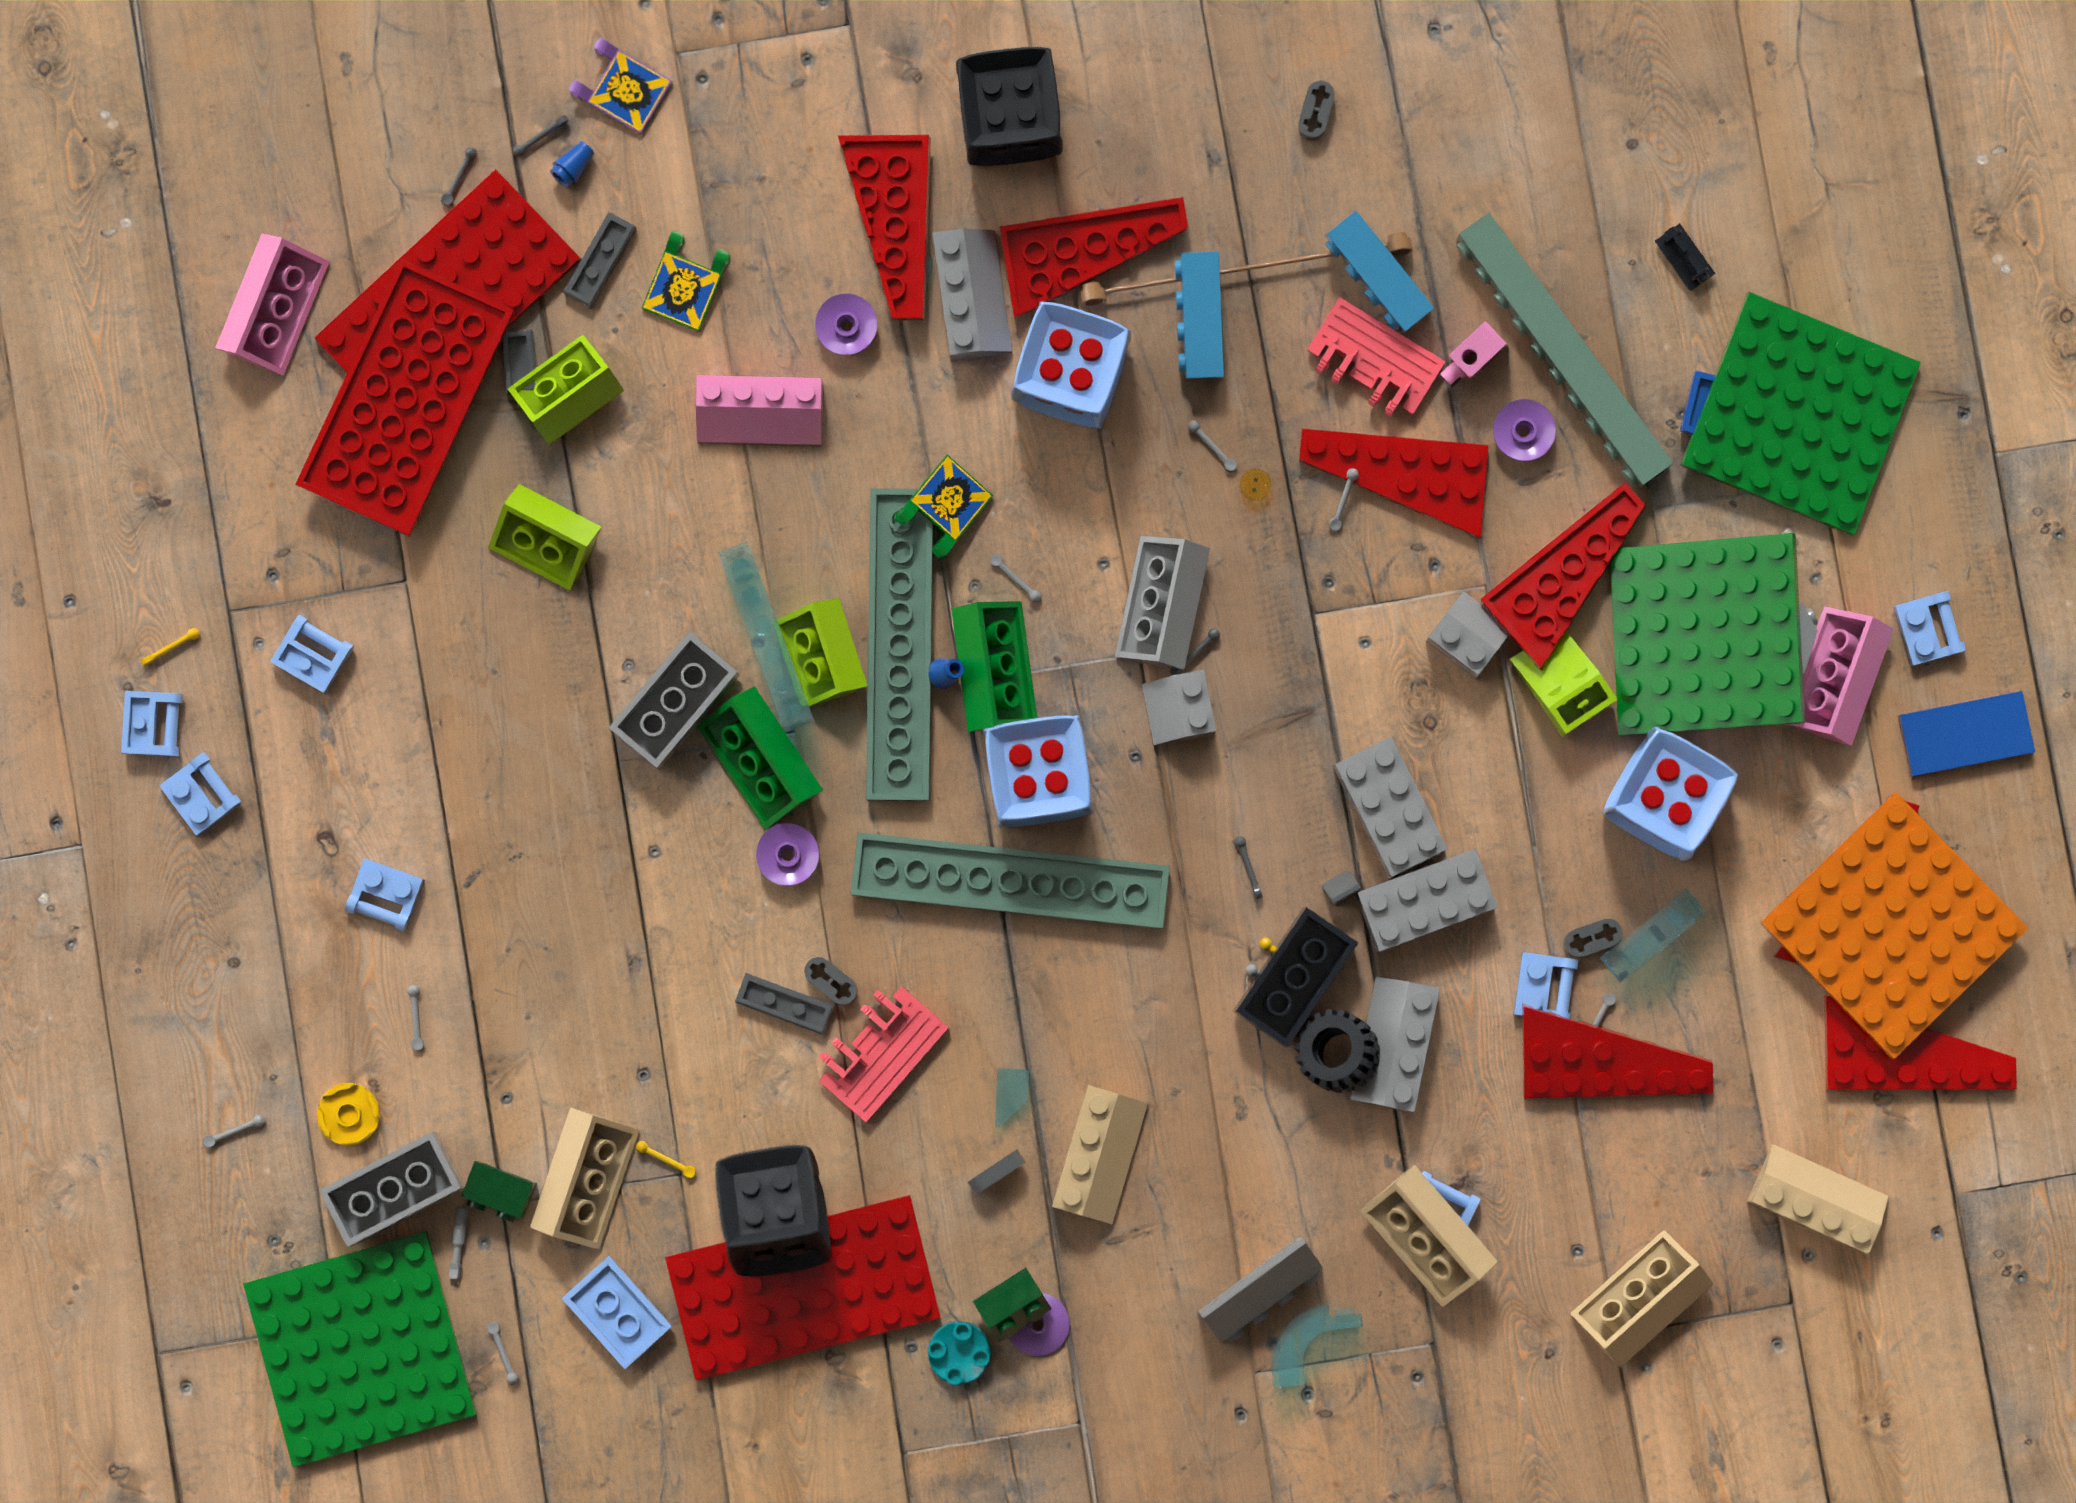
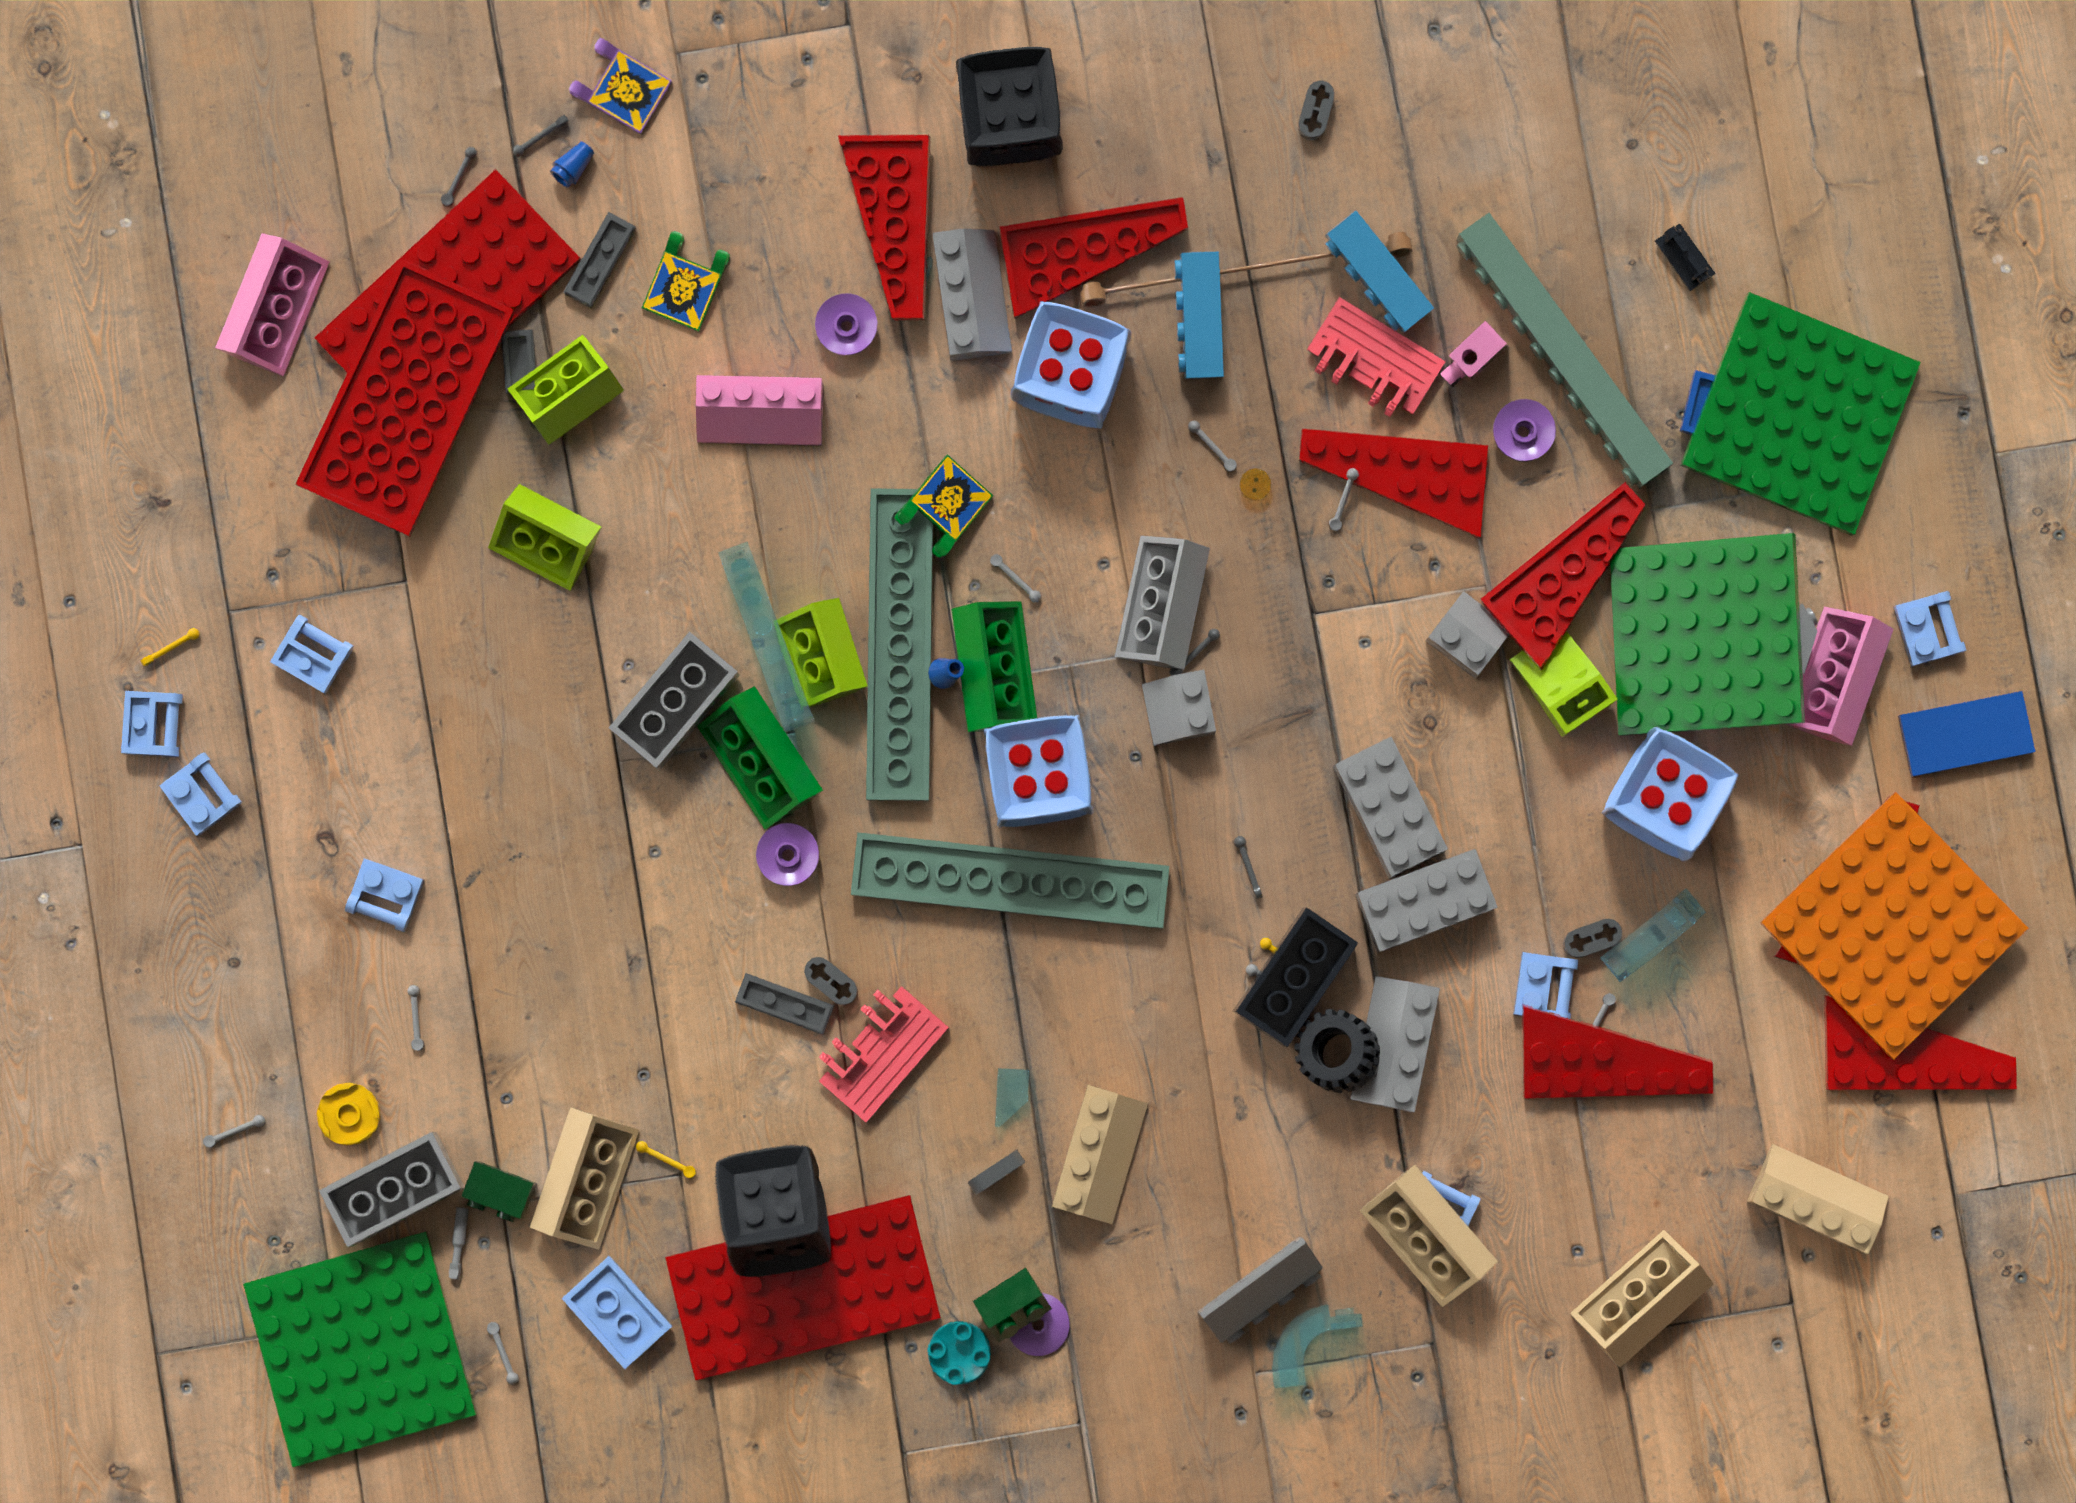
(1341, 887): dark grey slope -> none

